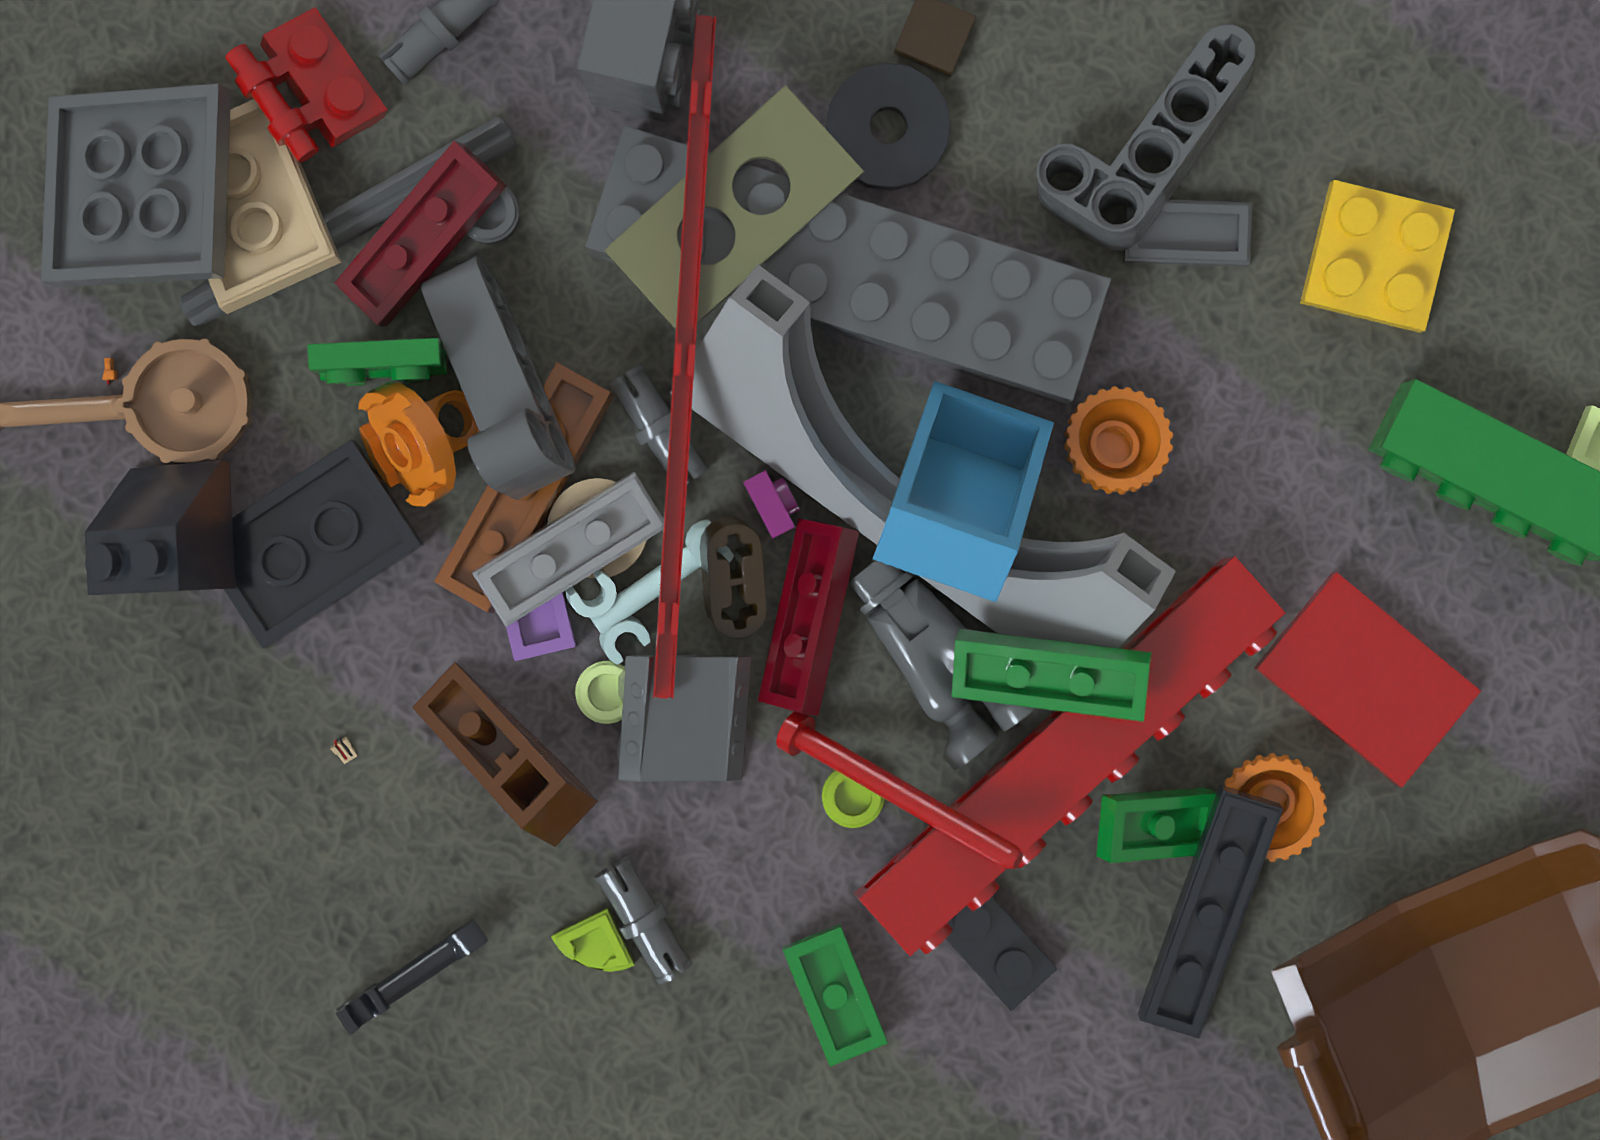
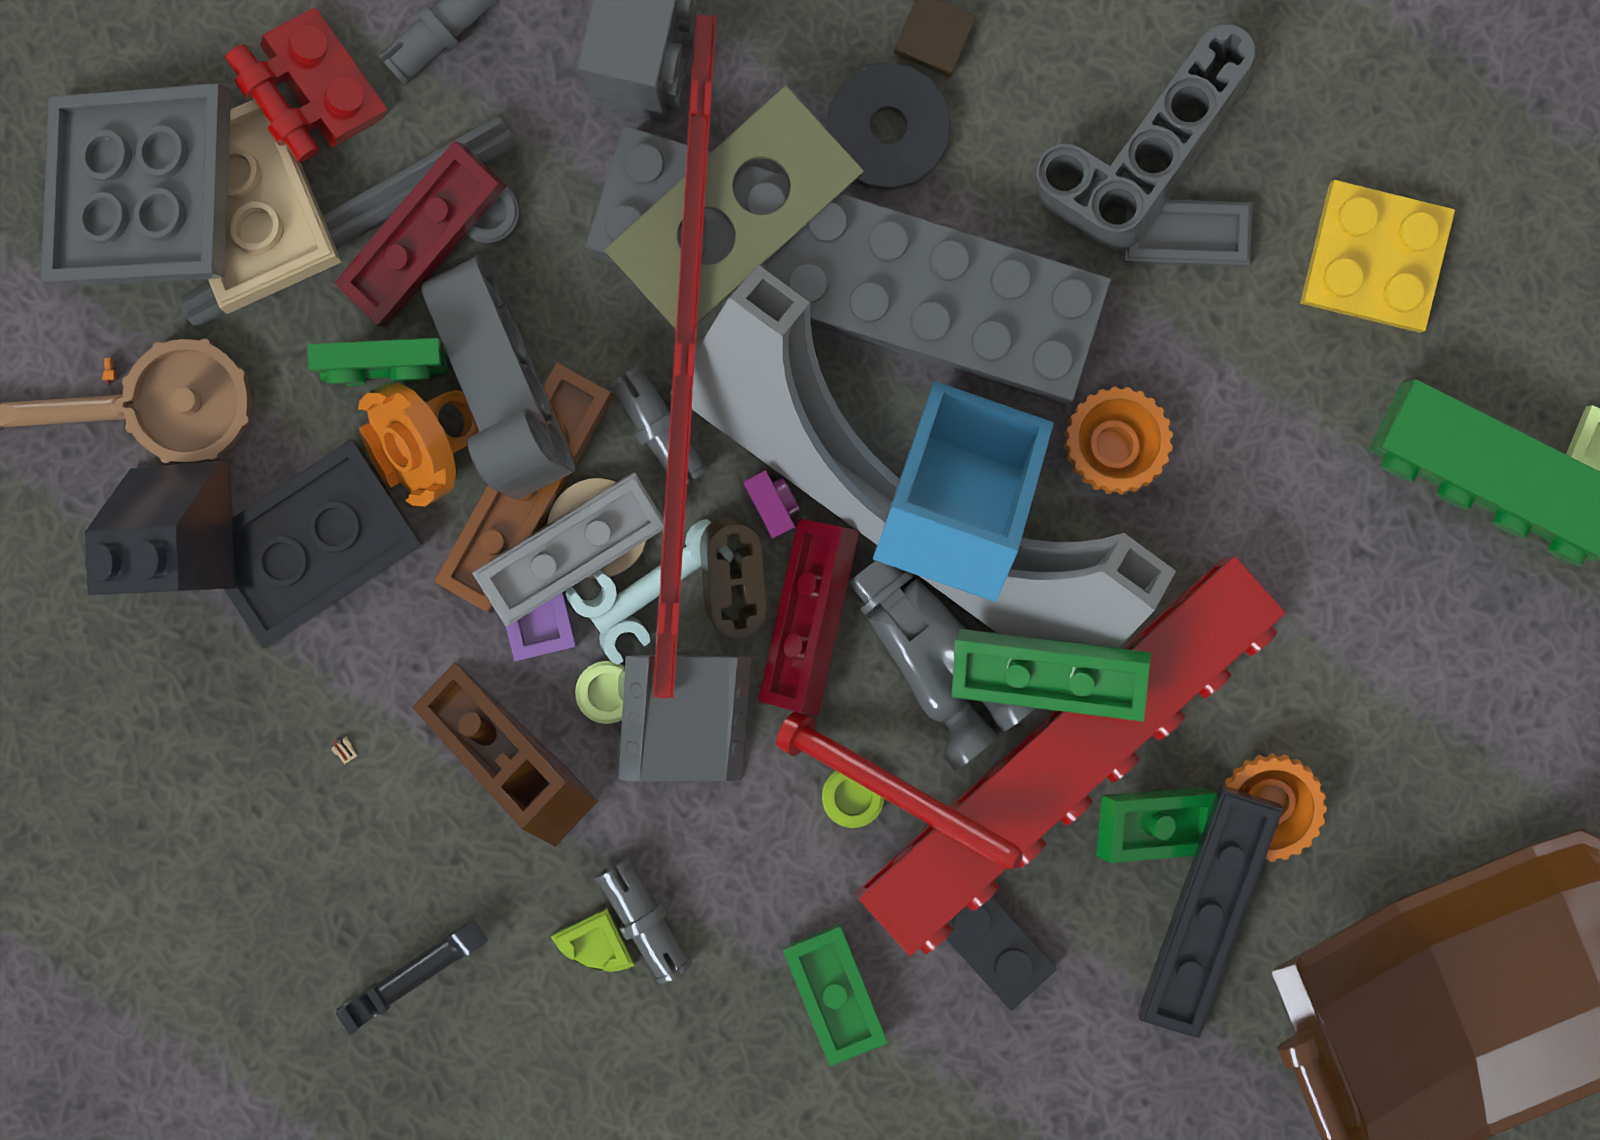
(1367, 679): red tile -> none

